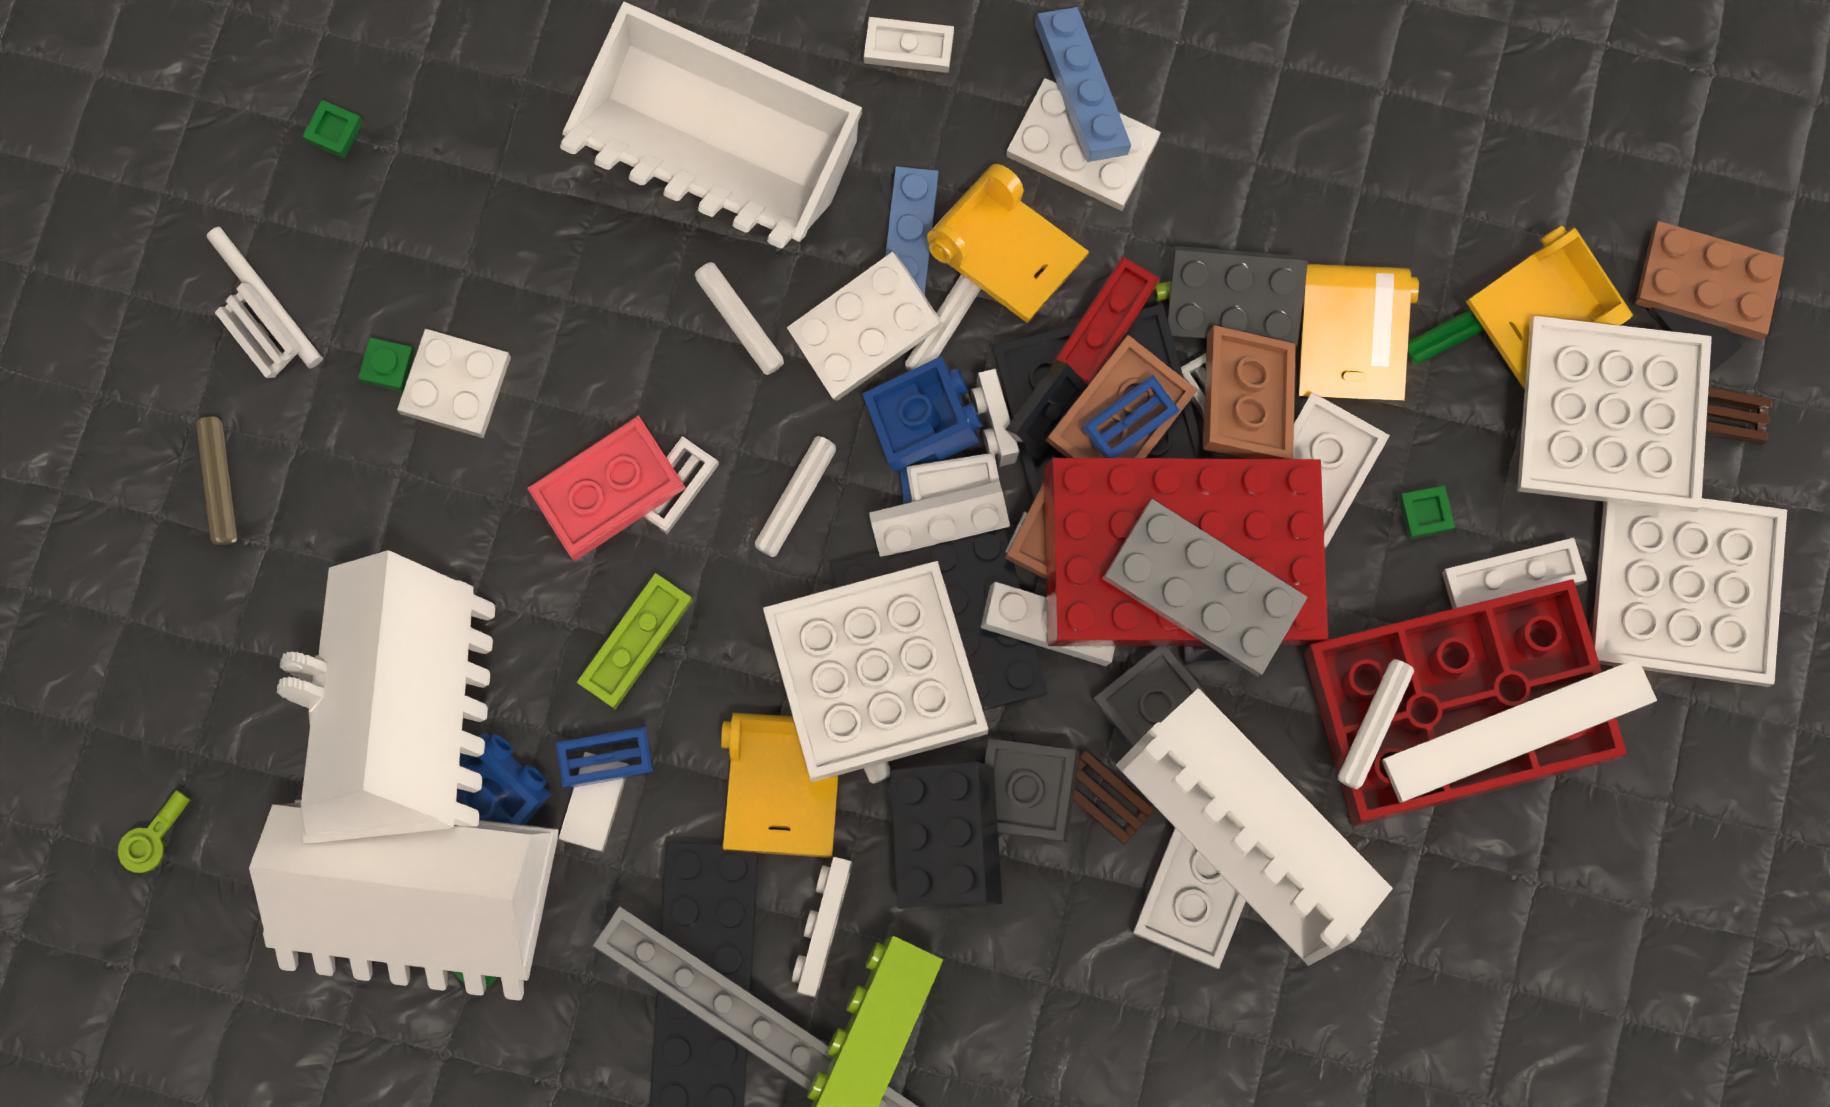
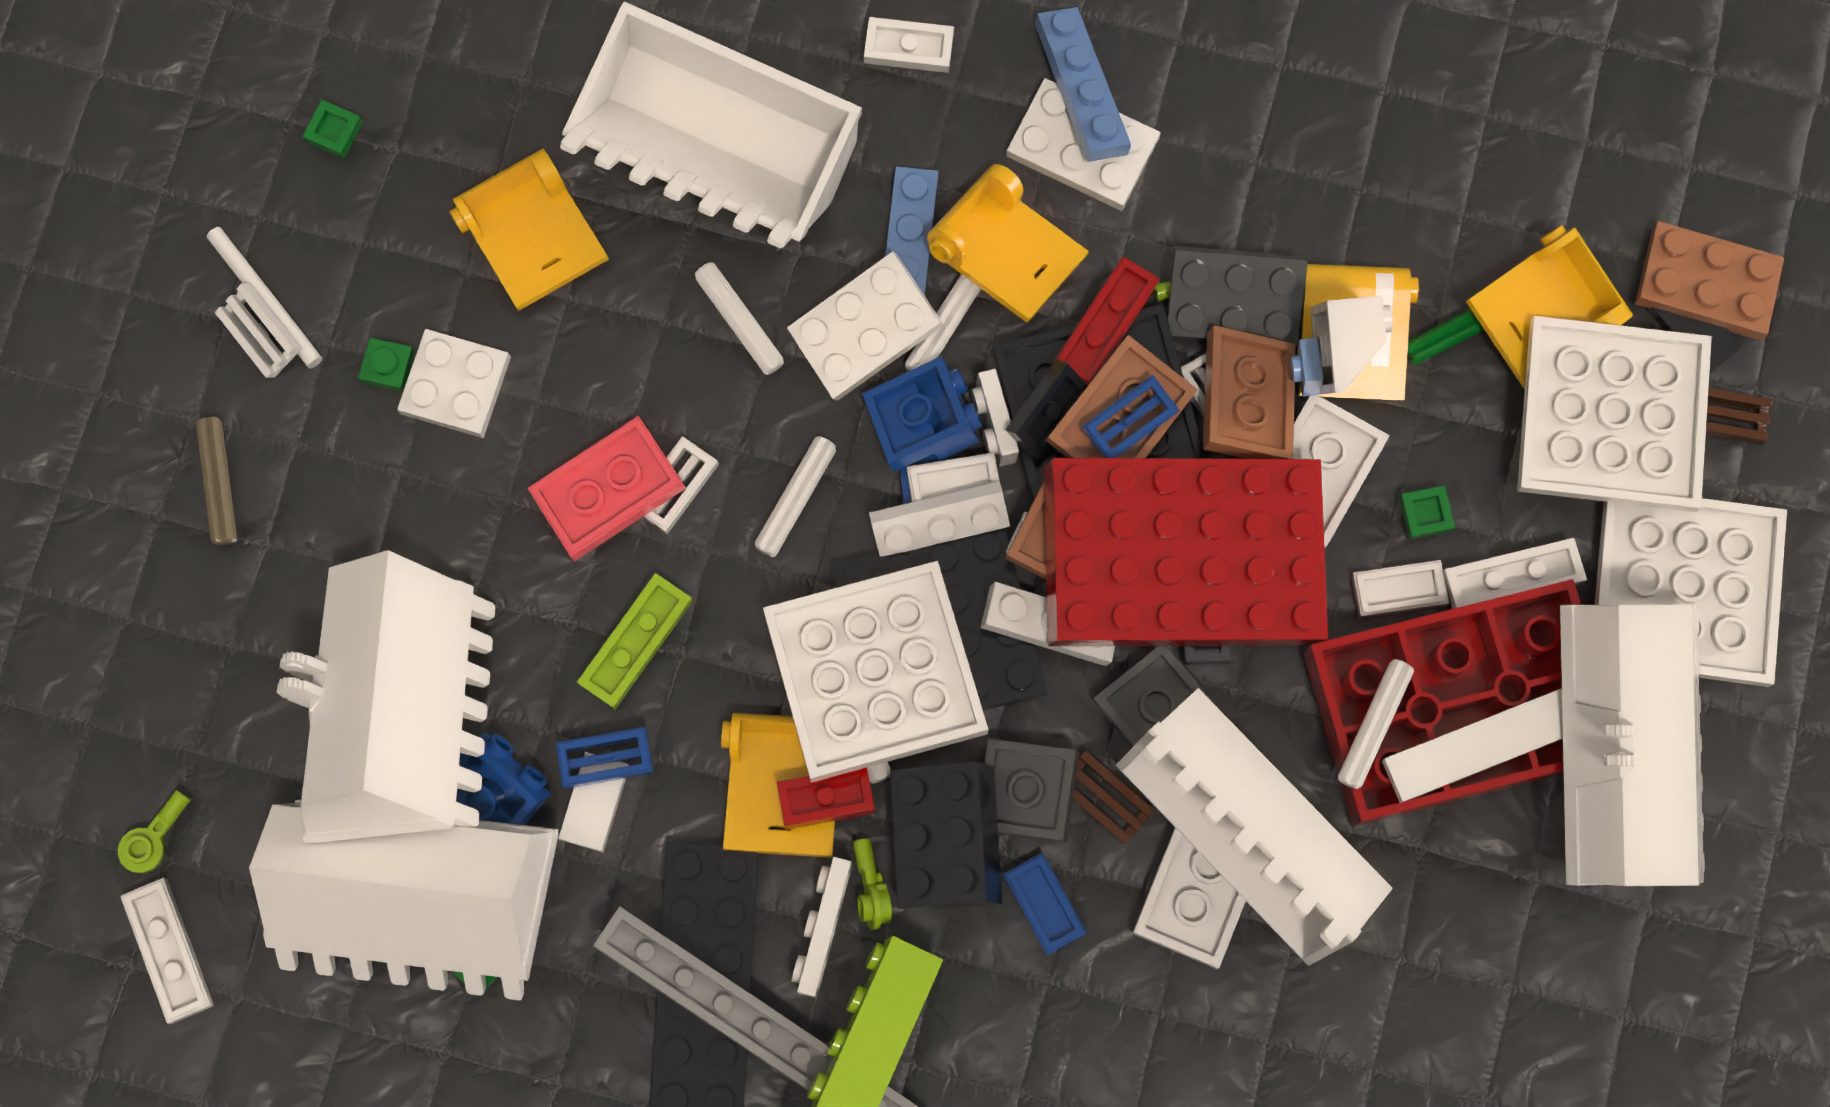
(167, 951): none -> white tile
(529, 229): none -> yellow door
(826, 799): none -> red plate
(875, 903): none -> lime plate
(1044, 904): none -> blue tile
(1205, 587): light grey plate -> none
(1307, 367): none -> light blue plate
(1349, 337): none -> white slope
(1399, 589): none -> white tile
(1632, 745): none -> white piece

